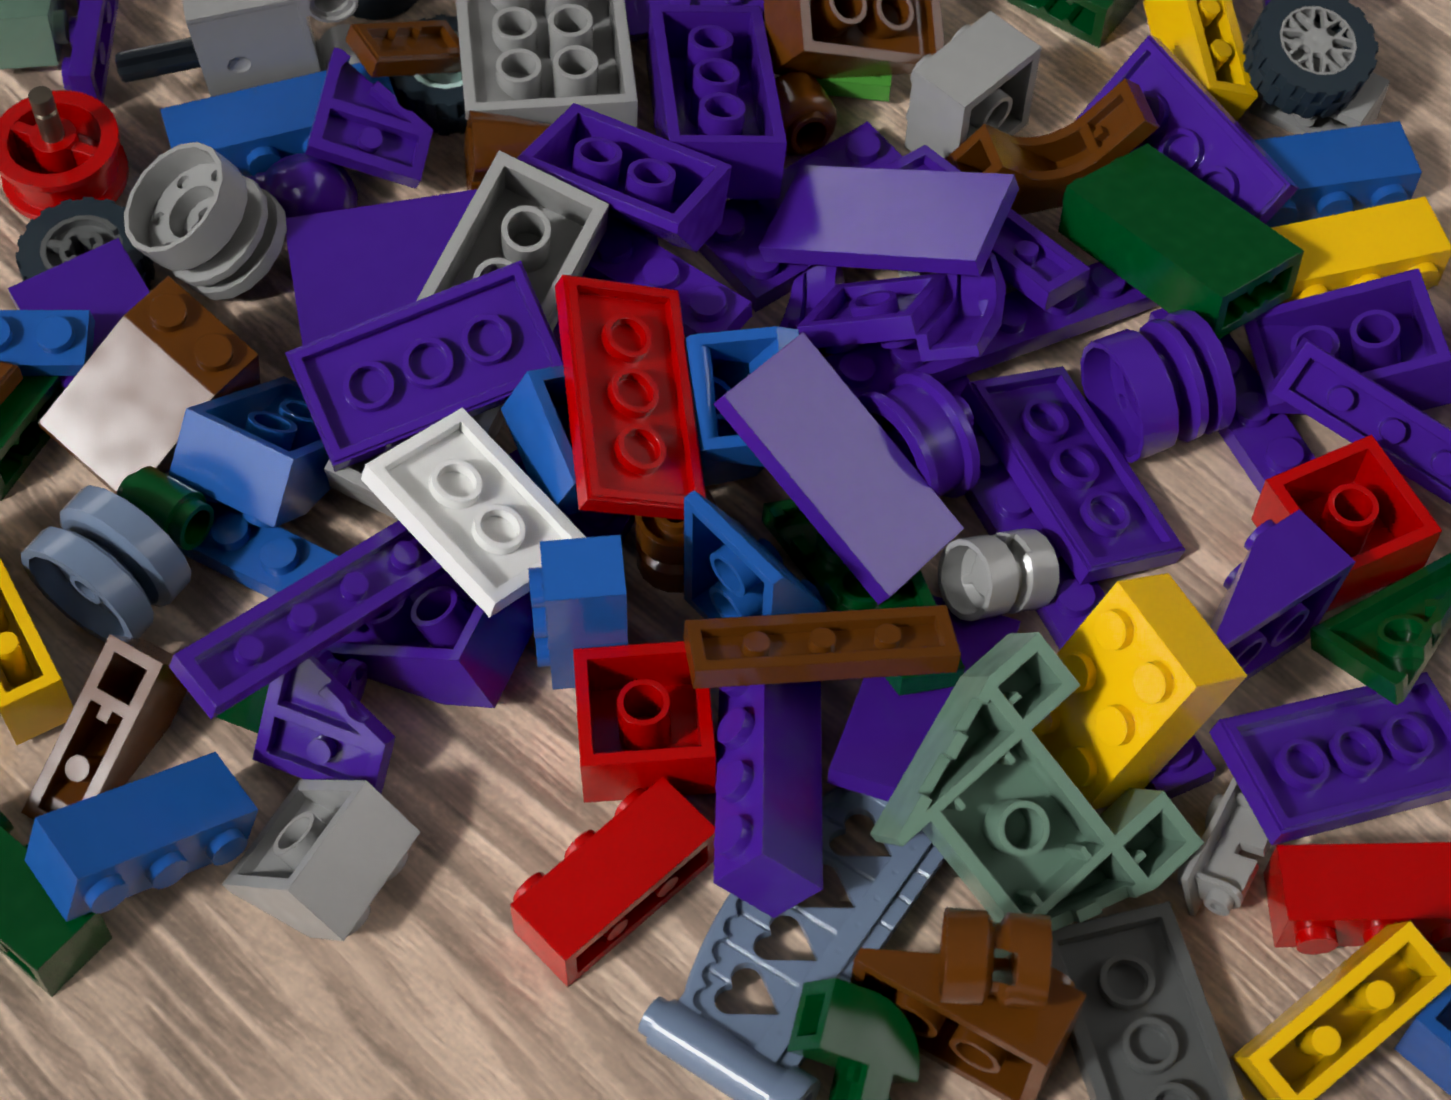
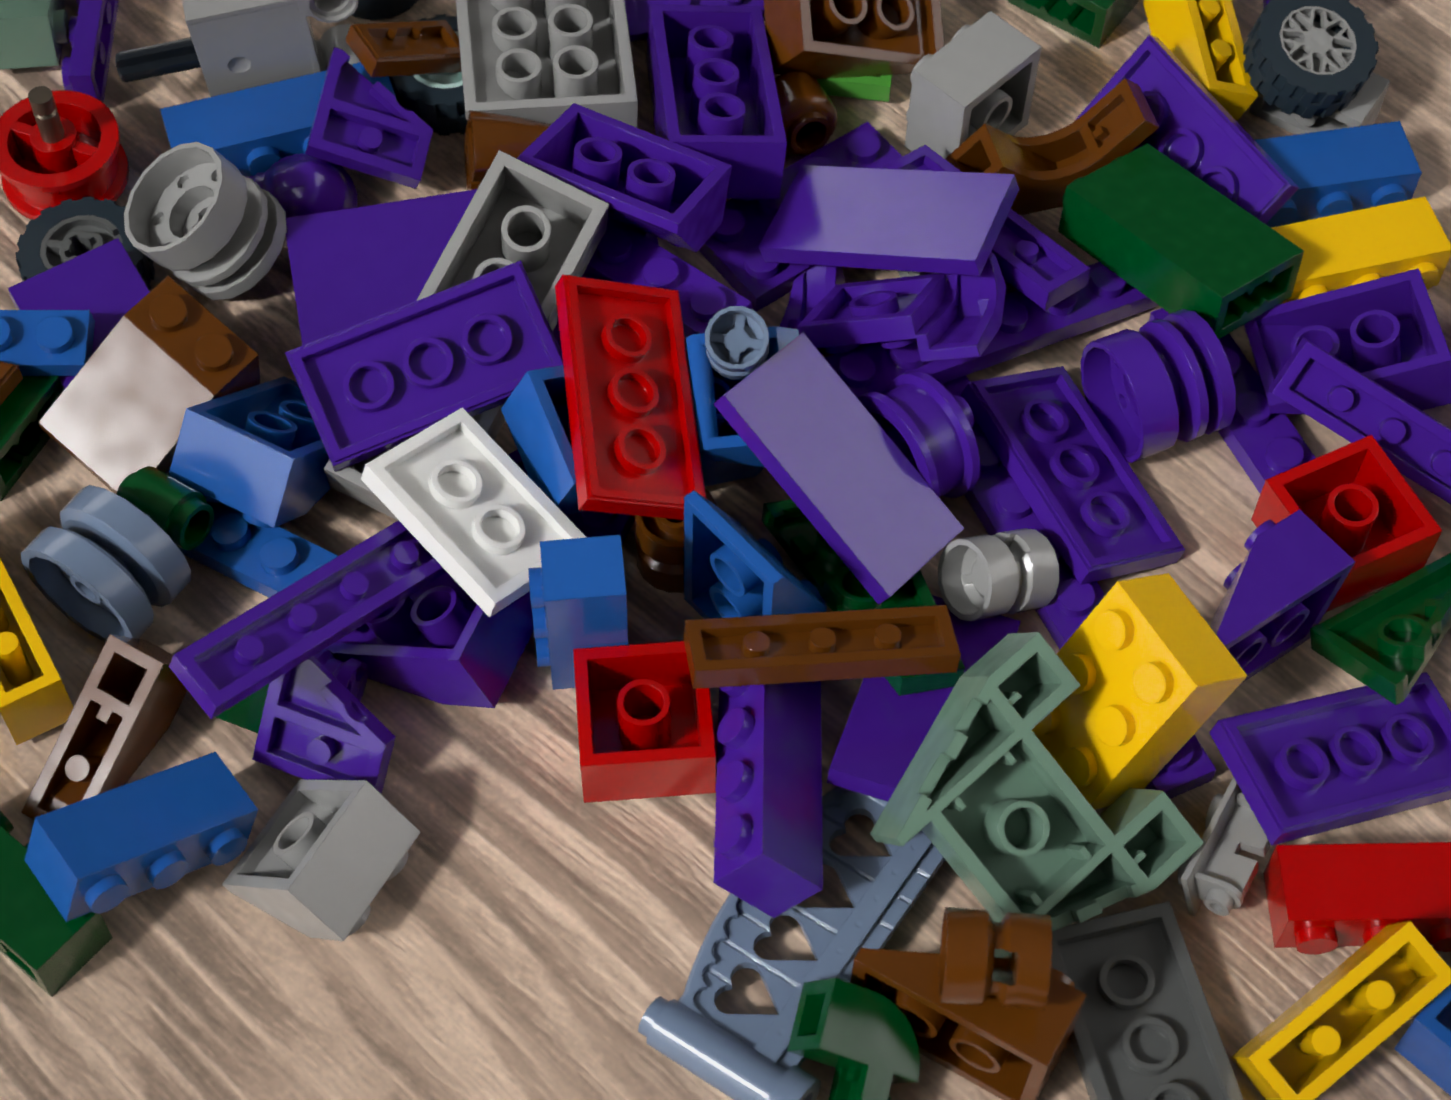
(612, 880): red brick -> none
(737, 330): none -> sand blue wheel

